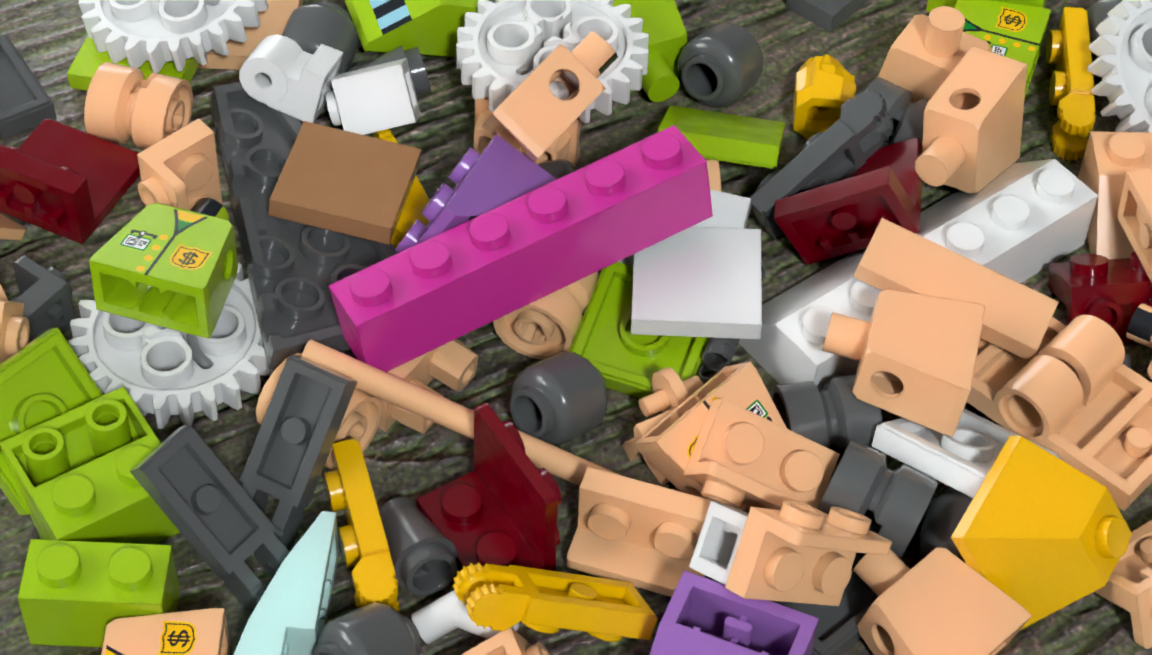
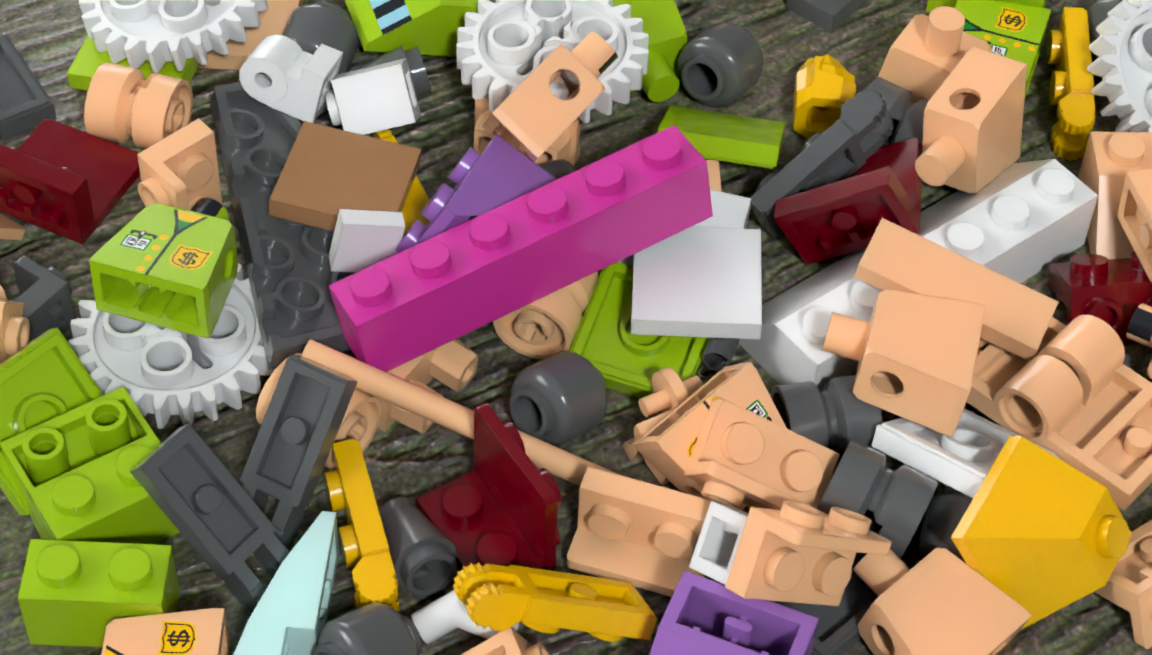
(364, 238): none -> white tile

